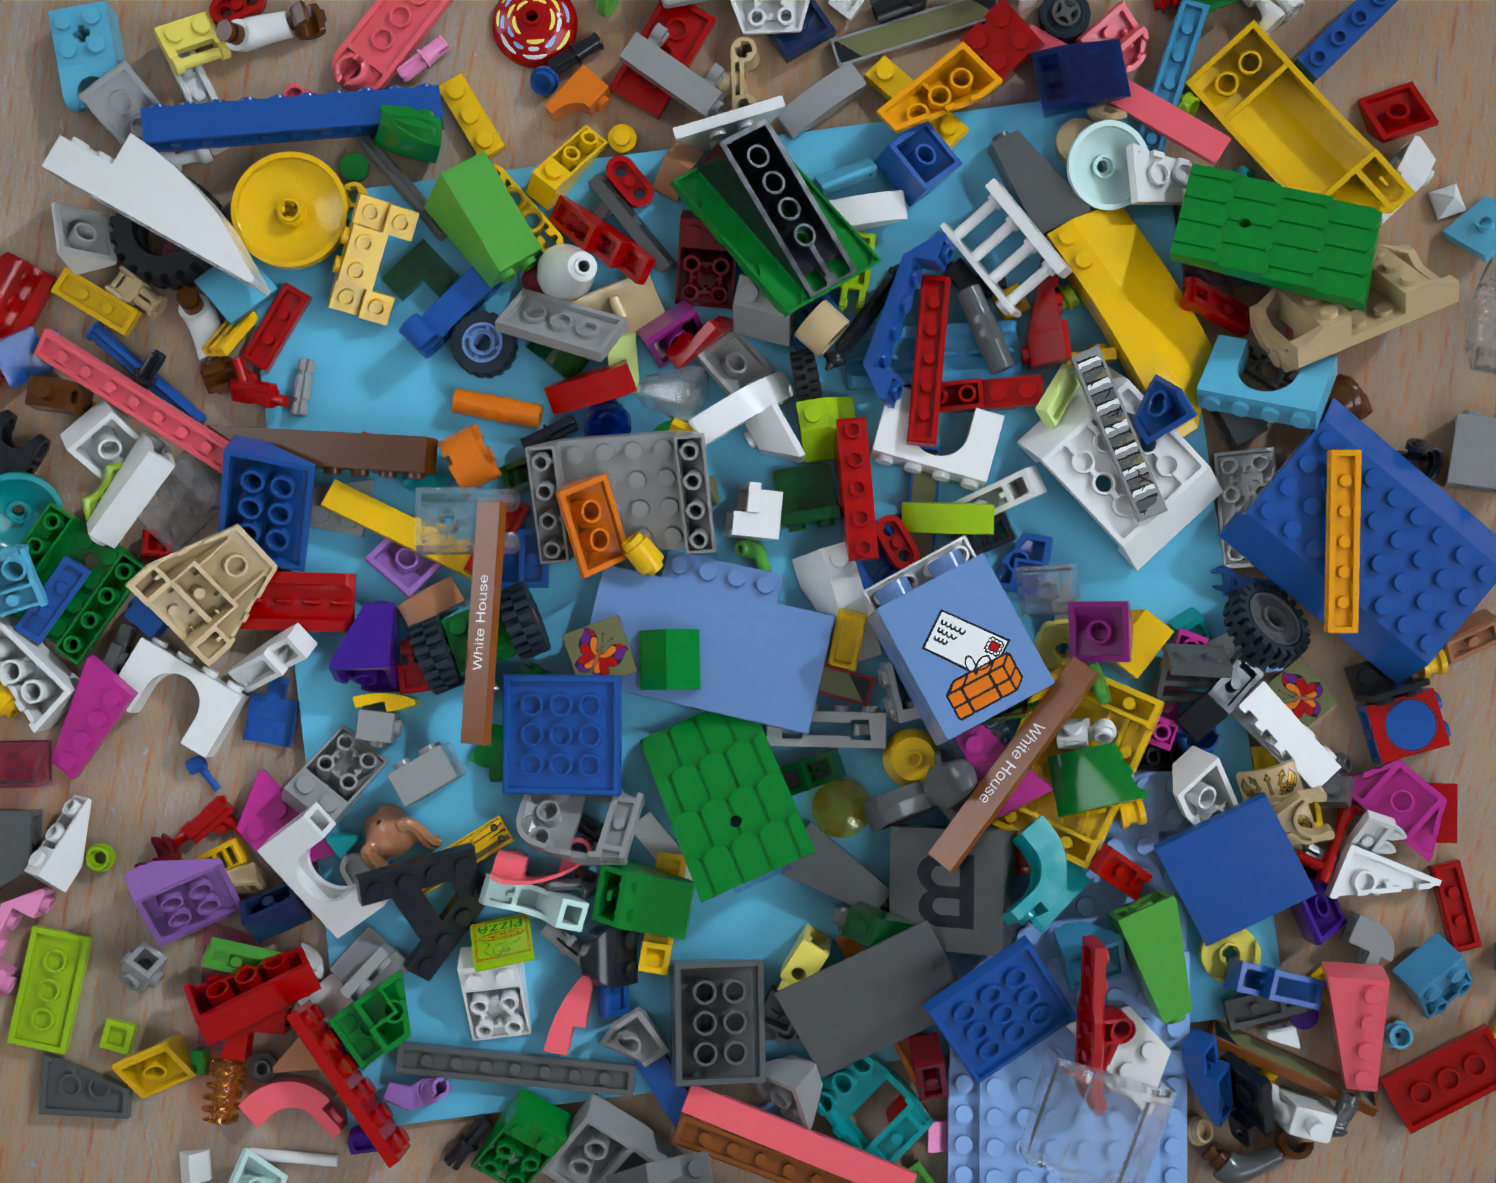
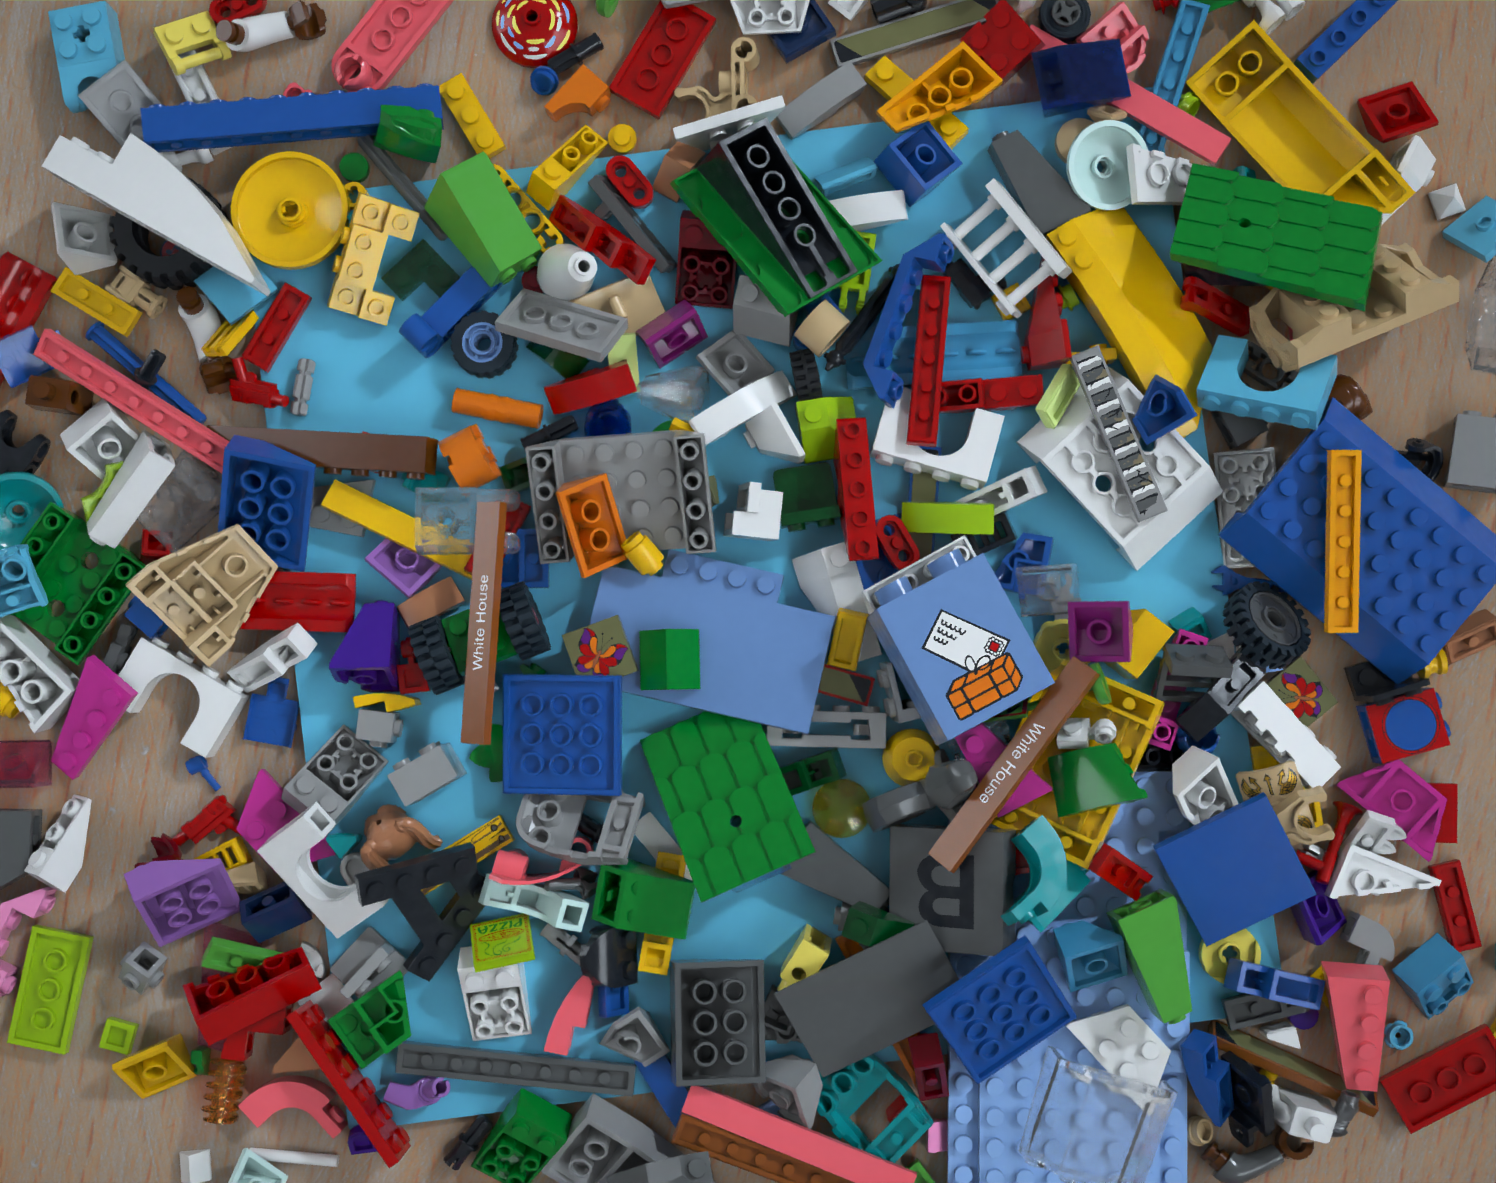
(60, 591): blue plate -> none
(82, 1092): dark grey wing -> none
(92, 857): lime plate -> none
(267, 1059): dark grey plate -> none
(423, 58): bright pink axle -> none
(672, 76): light grey brick -> none
(688, 345): red slope -> none
(753, 551): bright green arm -> none
(985, 329): dark grey axle -> none
(1098, 1026): red piece -> none
(1131, 814): yellow wheel -> none
(1340, 787): flat silver plate -> none

